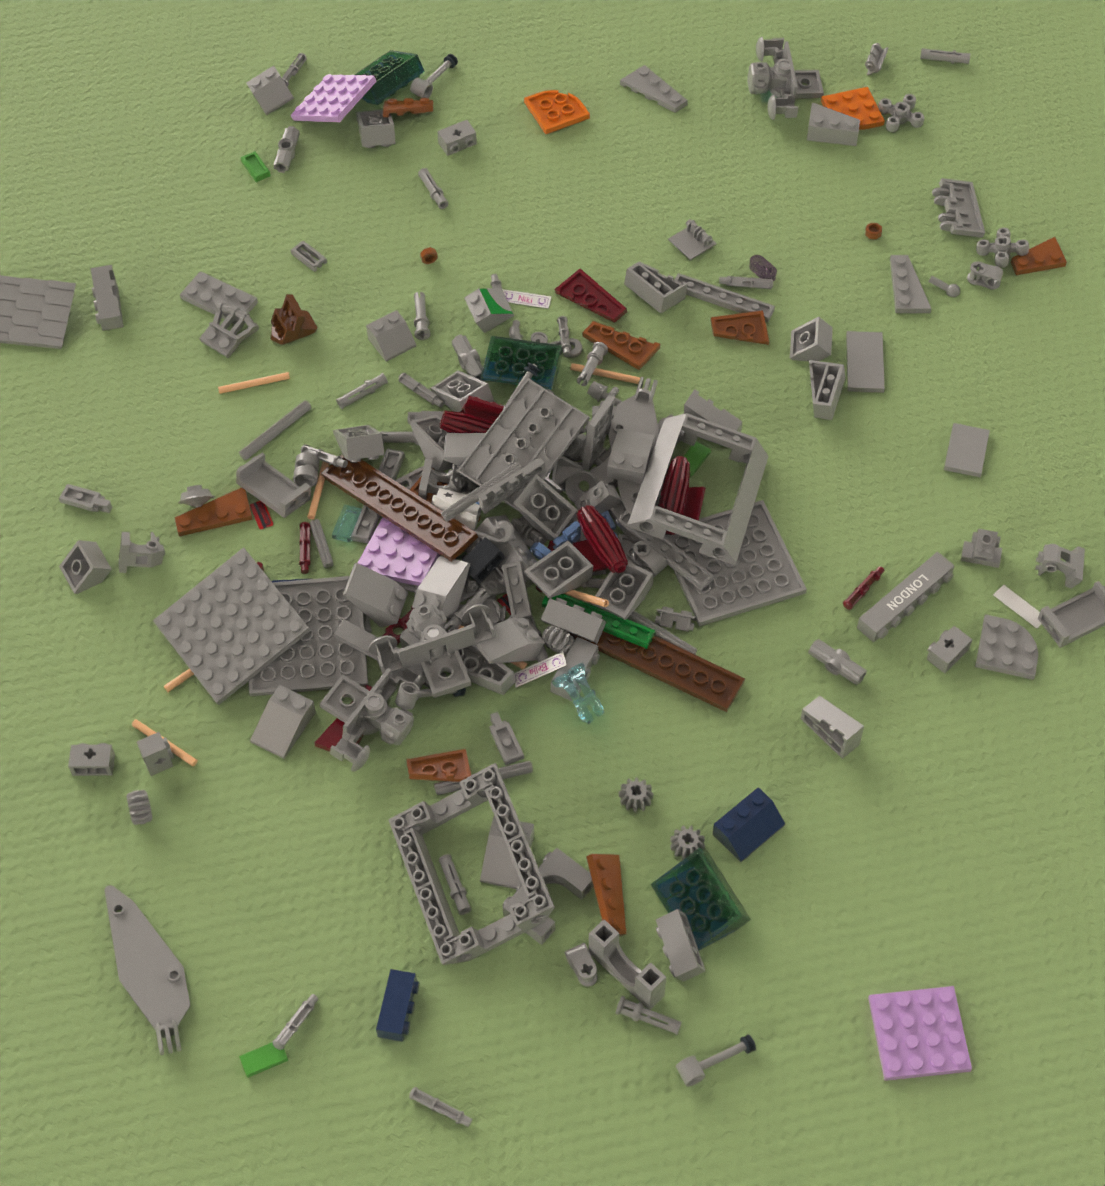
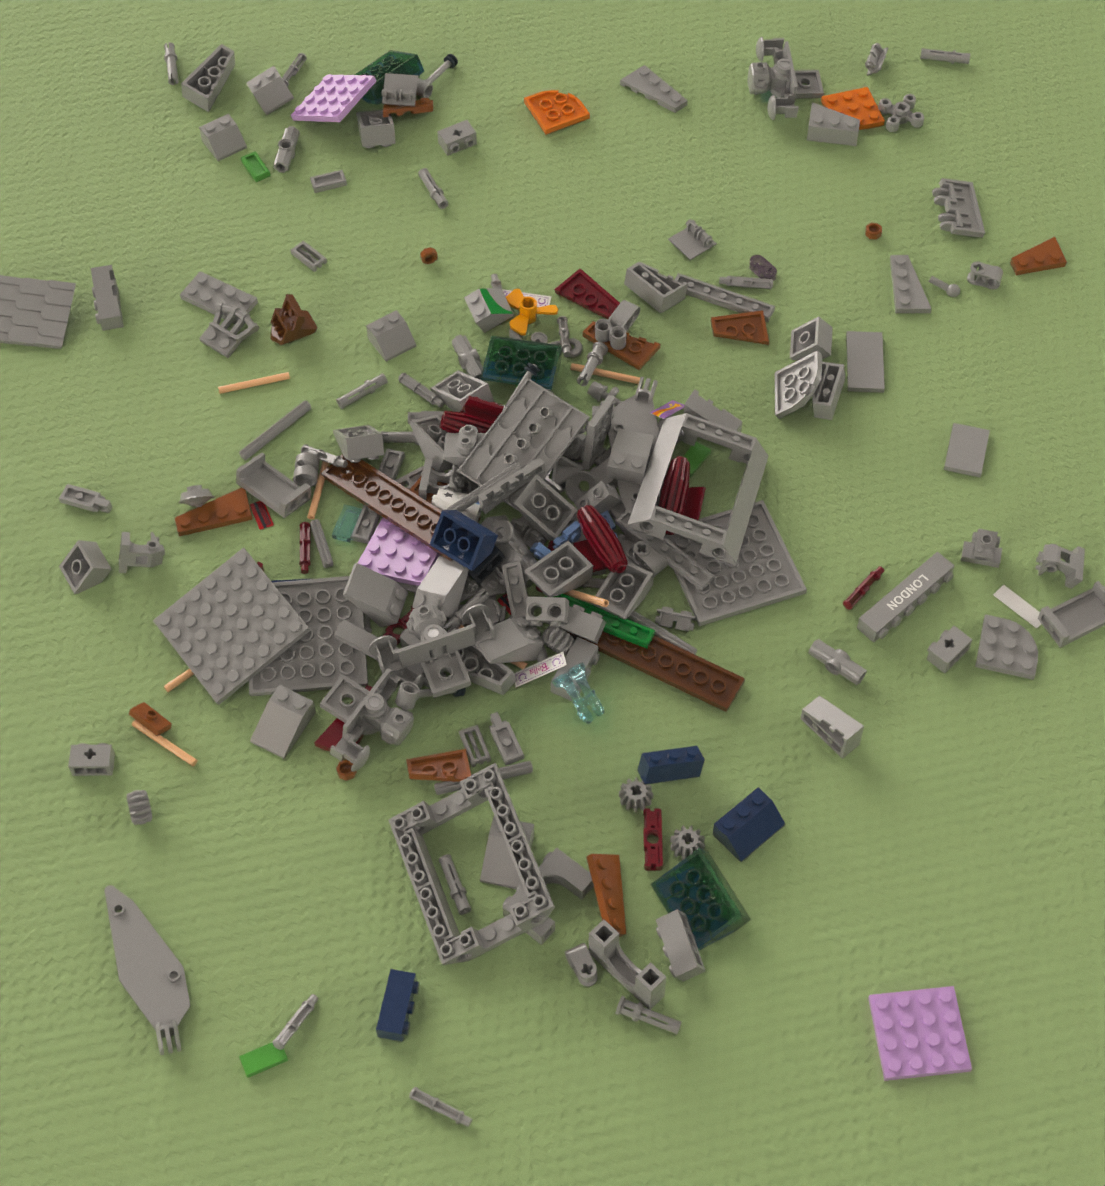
(150, 718): none -> dark orange plate
(155, 753): light grey brick -> none
(171, 58): none -> light grey pin
(208, 79): none -> light grey wedge
(222, 137): none -> light grey slope
(328, 181): none -> light grey tile
(344, 770): none -> dark orange tile
(400, 89): none -> light grey hinge
(421, 321): light grey pin -> none
(462, 539): none -> dark blue slope
(467, 439): none -> light grey plate
(479, 759): none -> light grey tile
(527, 311): none -> light orange piece
(548, 605): none -> light grey brick
(617, 325): none -> light grey piece
(654, 851): none -> dark red piece
(667, 409): none -> medium lavender sticker
(670, 765): none -> dark blue brick
(692, 1070): light grey piece -> none
(797, 384): none -> light grey plate
(1002, 247): light grey gear -> none

